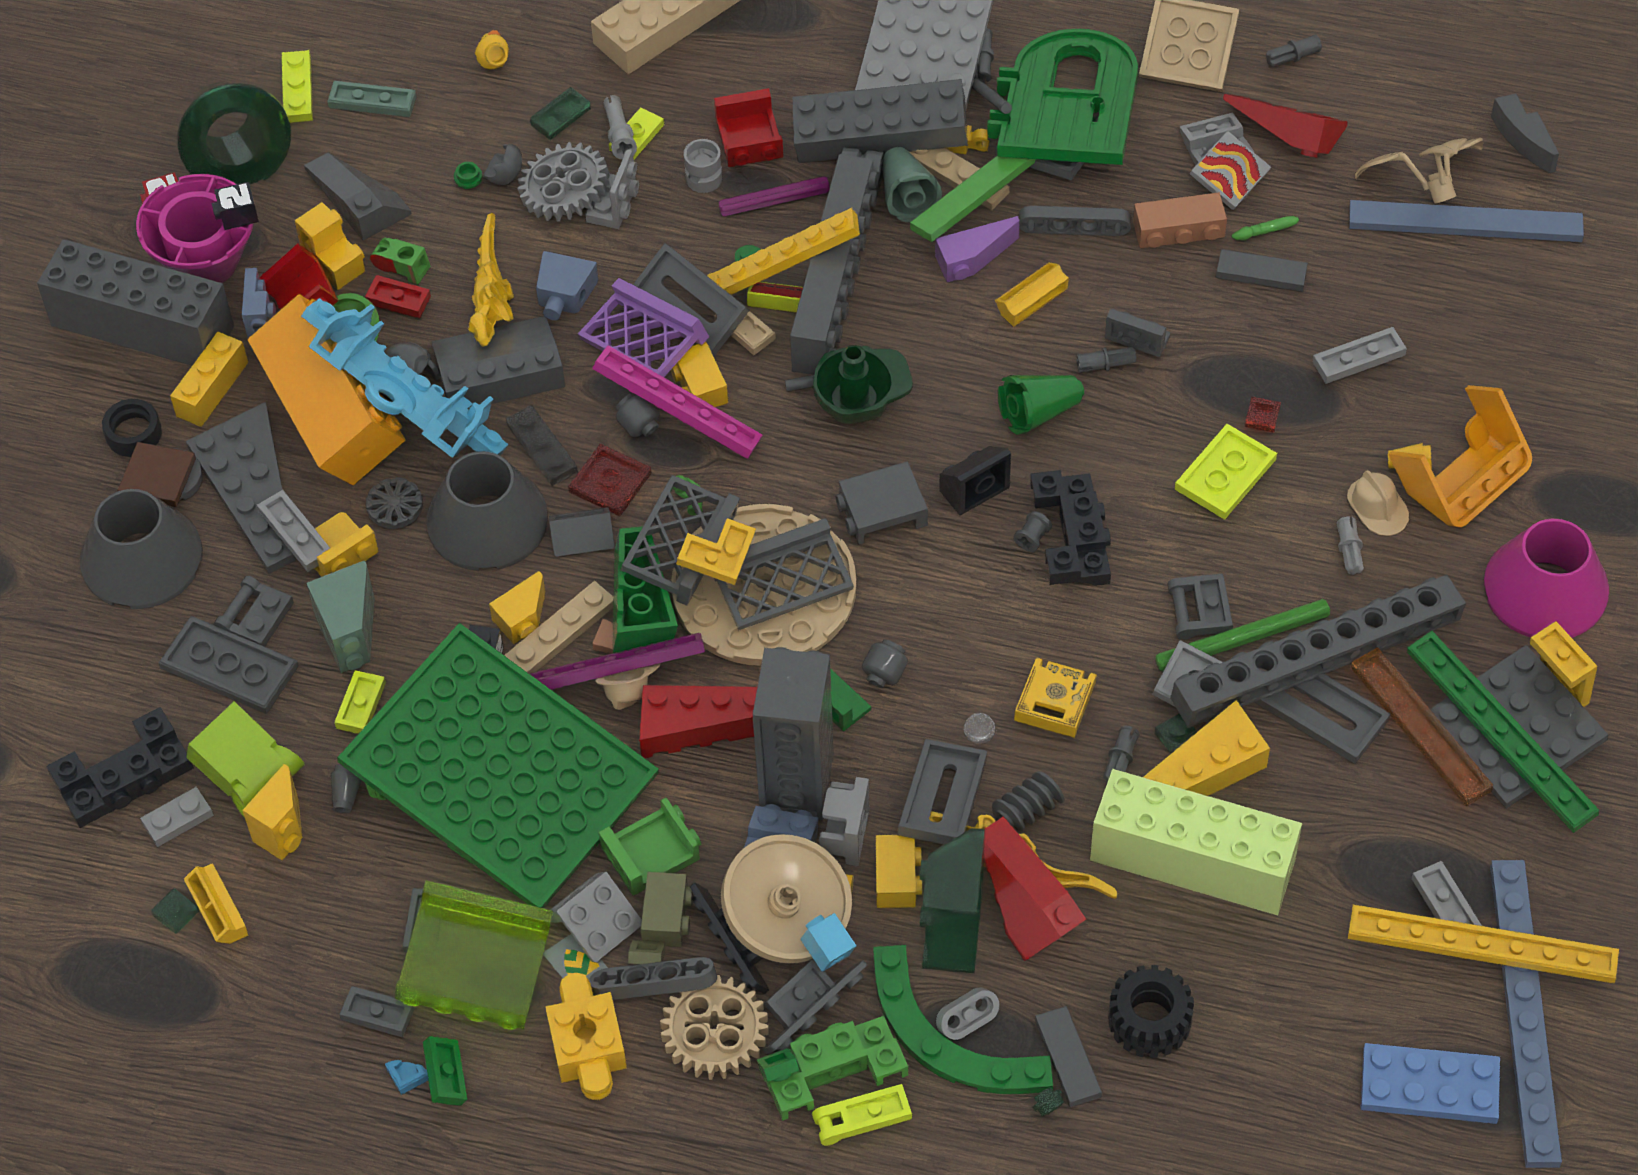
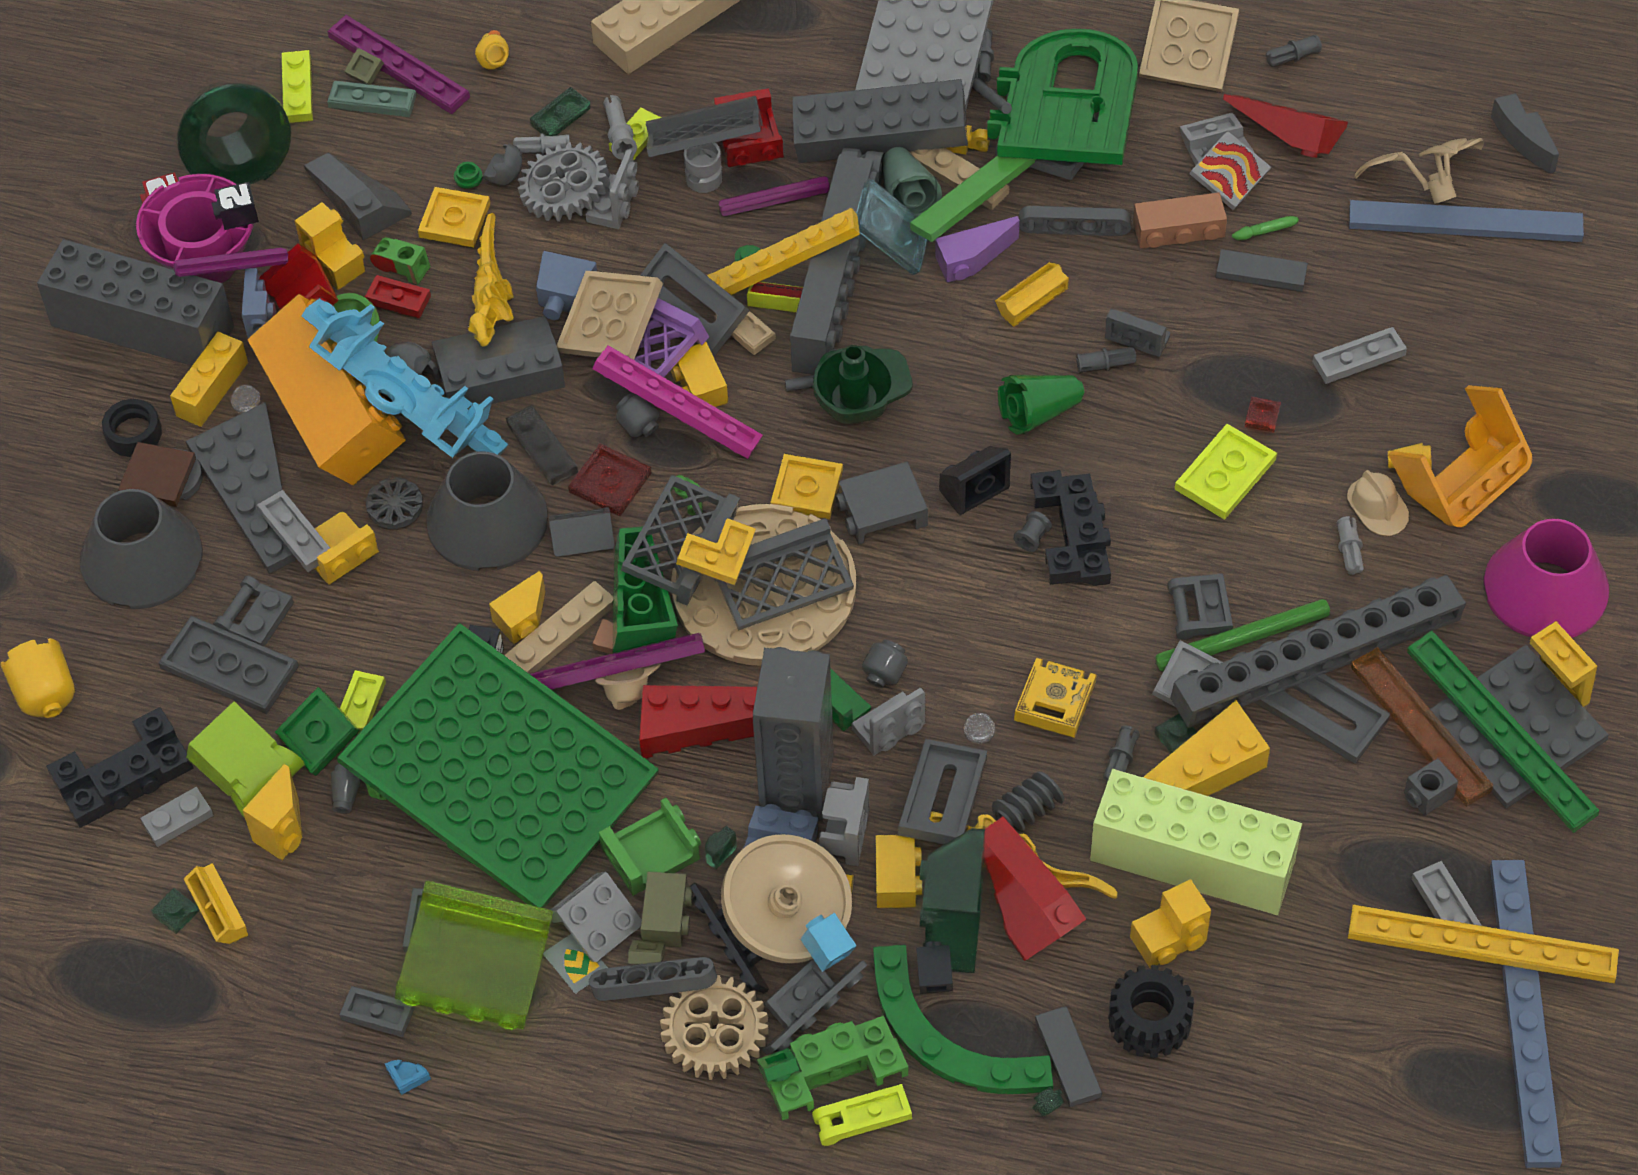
(39, 678): none -> yellow cylinder
(230, 262): none -> magenta axle
(245, 398): none -> clear plate
(317, 731): none -> green tile
(345, 613): sand green slope -> none
(364, 67): none -> olive plate
(400, 64): none -> magenta tile
(444, 1071): green plate -> none
(454, 217): none -> yellow plate
(538, 144): none -> light grey axle
(586, 1036): yellow brick -> none
(609, 312): none -> tan plate
(703, 126): none -> dark grey fence
(720, 847): none -> clear green plate
(807, 485): none -> yellow plate
(887, 226): none -> clear light blue tile
(891, 721): none -> light grey bracket
(934, 967): none -> black brick
(966, 1015): light grey plate -> none
(1173, 928): none -> yellow brick
(1430, 1083): medium blue plate -> none
(1434, 776): none -> dark grey brick

